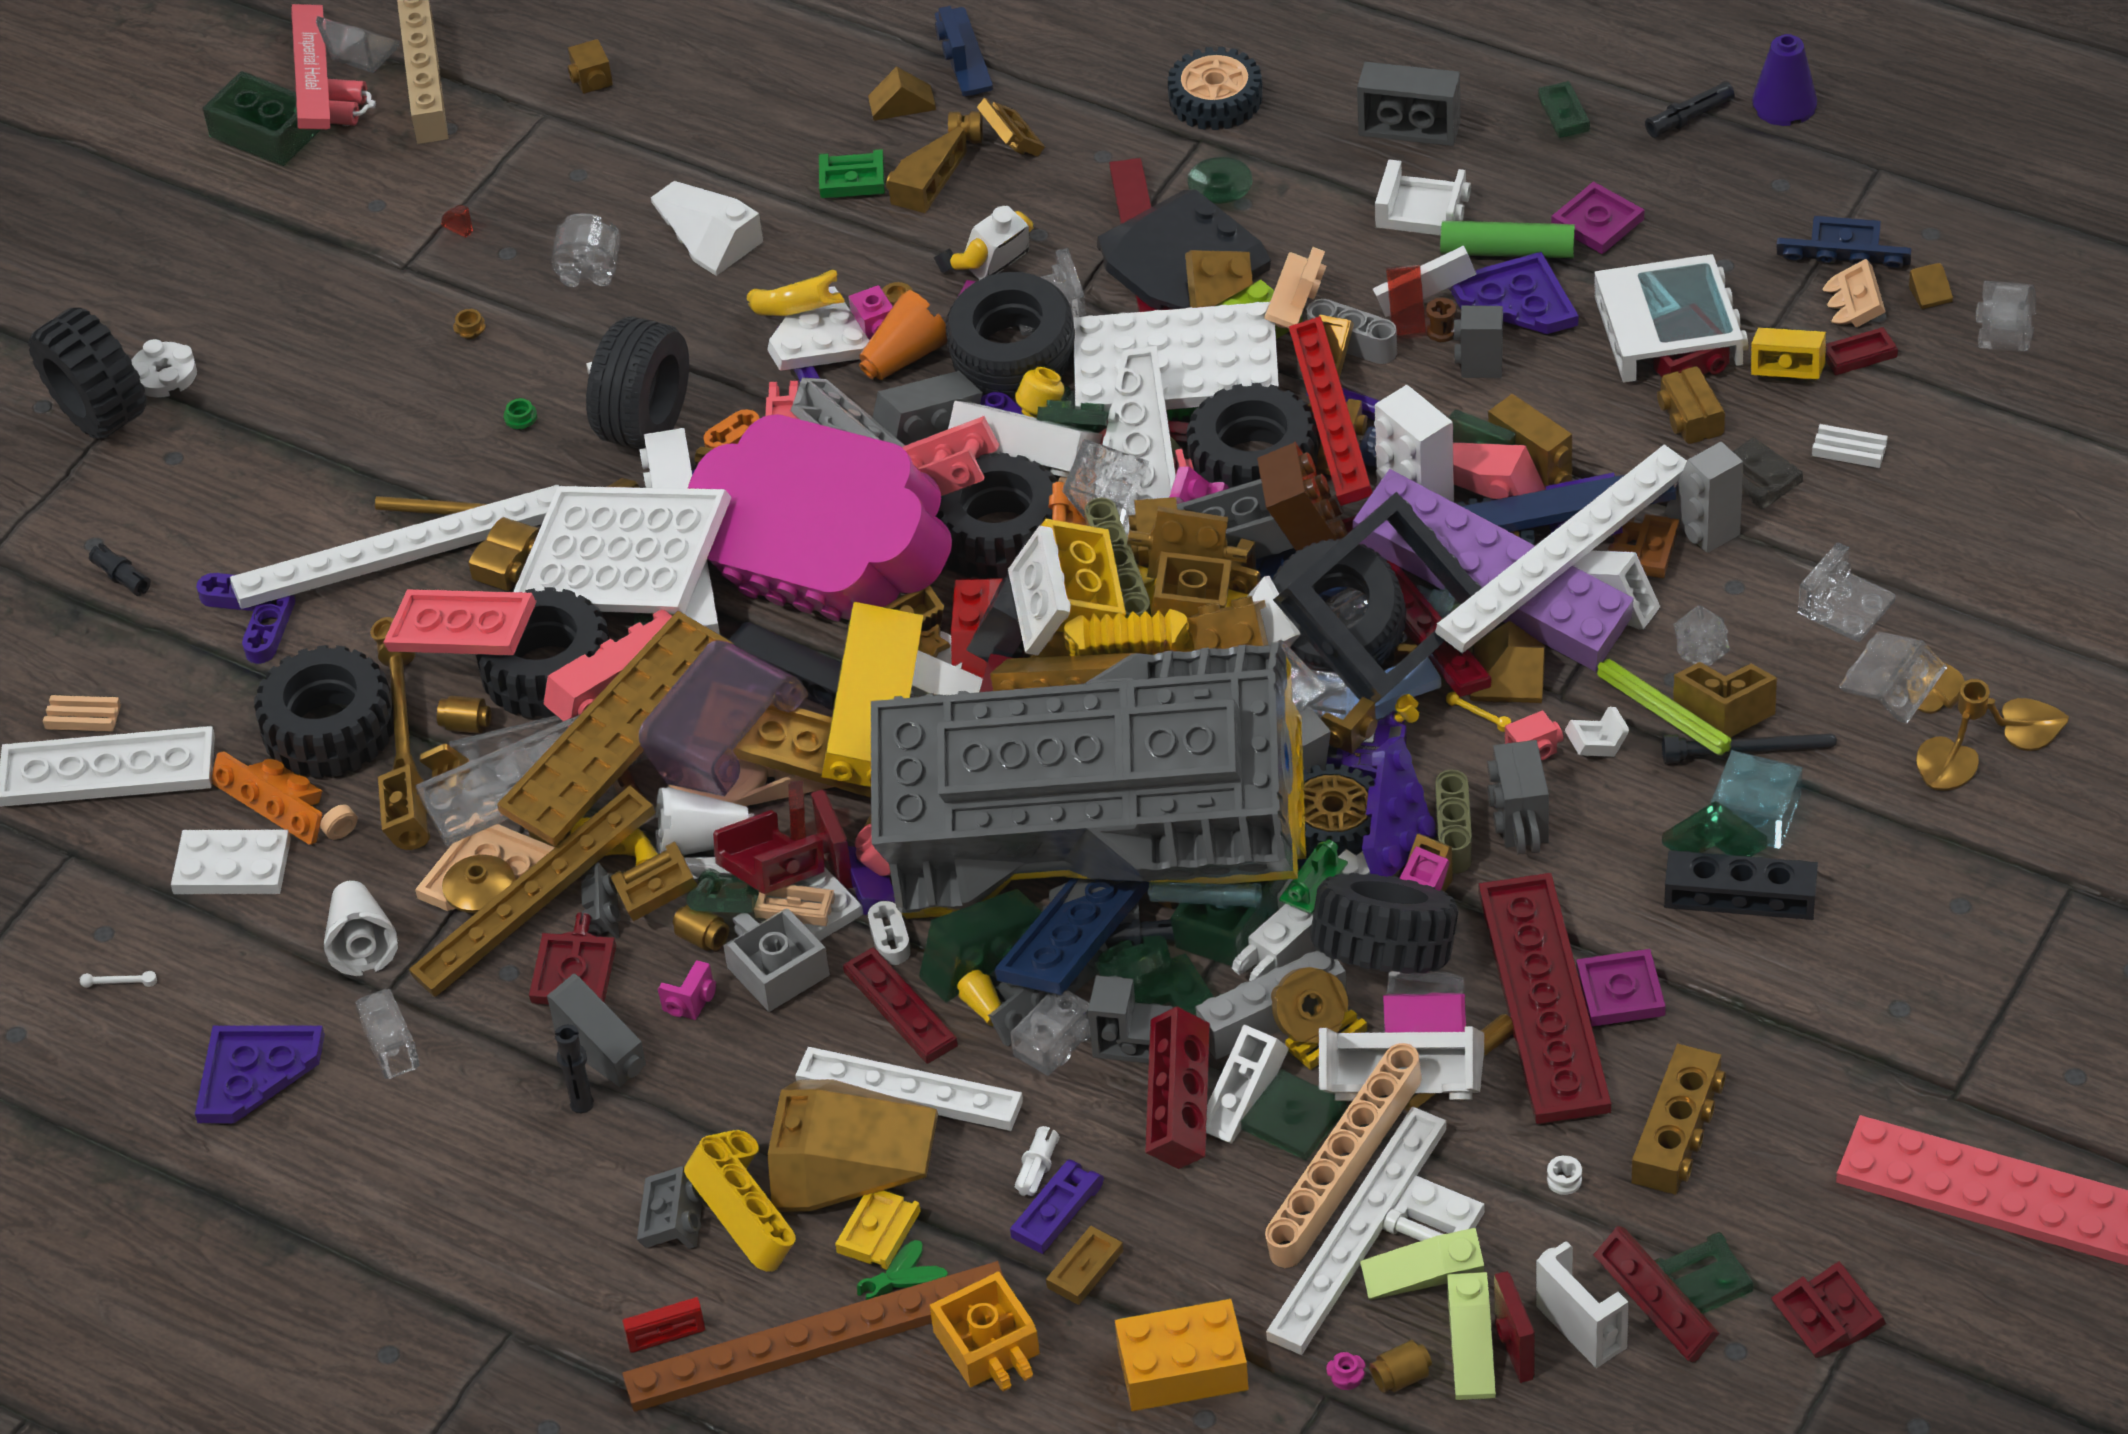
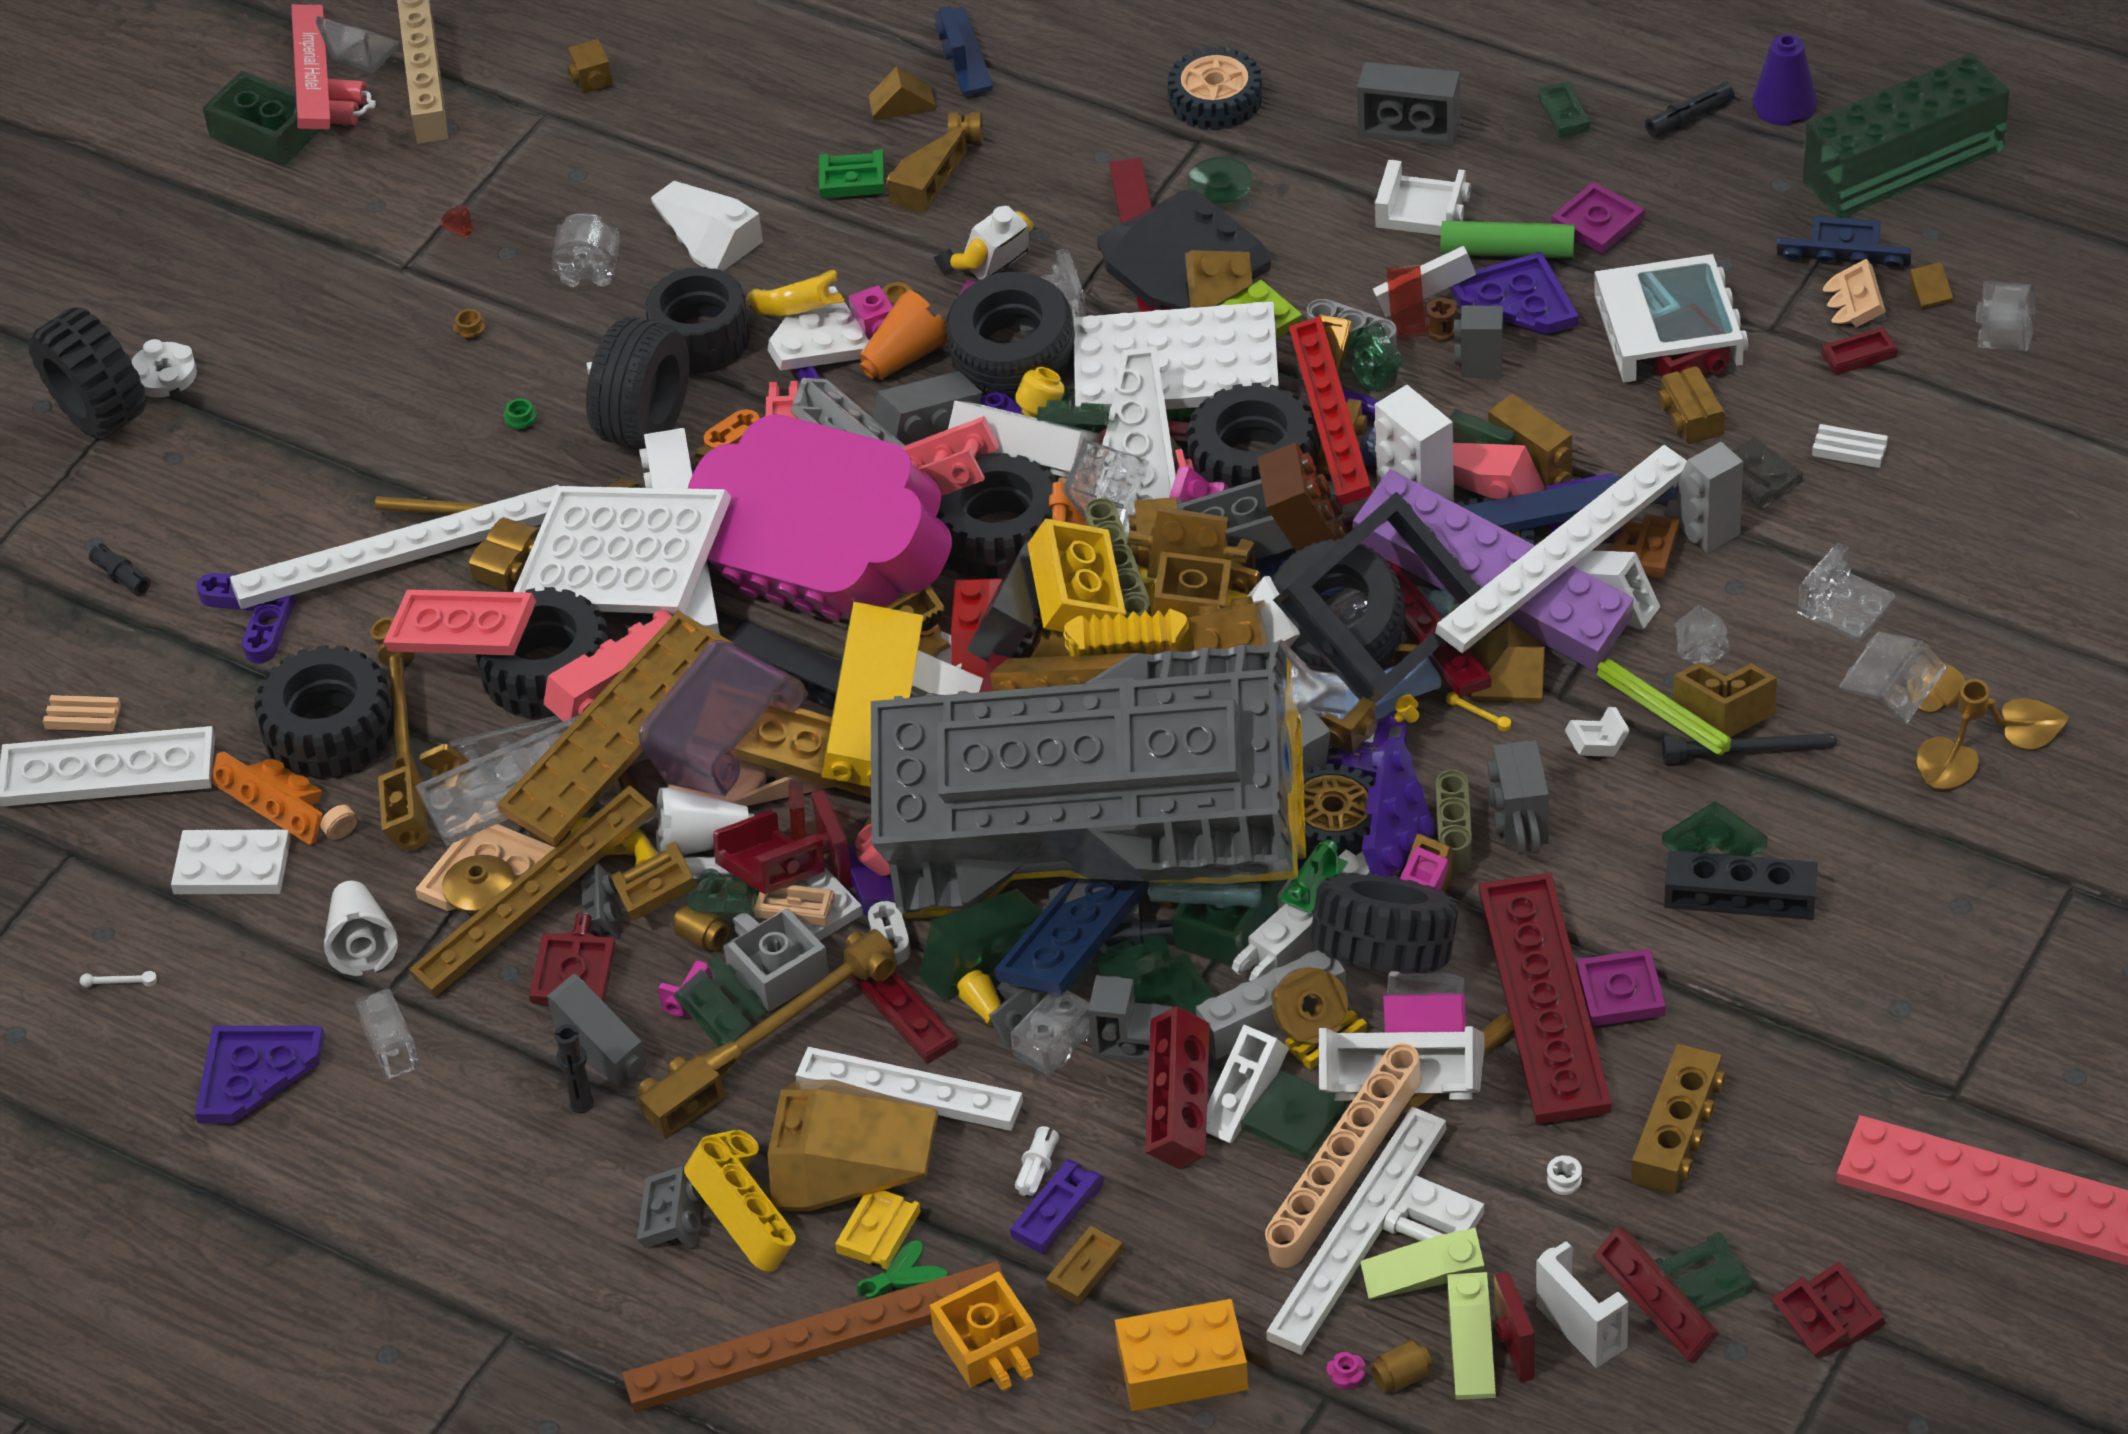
(463, 714): pearl gold brick -> none
(663, 1324): red tile -> none
(697, 1083): none -> pearl gold bar
(698, 294): none -> black tyre
(711, 1007): none -> clear green plate
(1011, 128): pearl gold plate -> none
(1039, 590): white plate -> none
(1297, 282): light nougat bracket -> none
(1375, 358): none -> clear green plate
(1538, 728): coral brick -> none
(1761, 793): clear light blue brick -> none
(1788, 353): yellow brick -> none
(1905, 135): none -> clear green brick

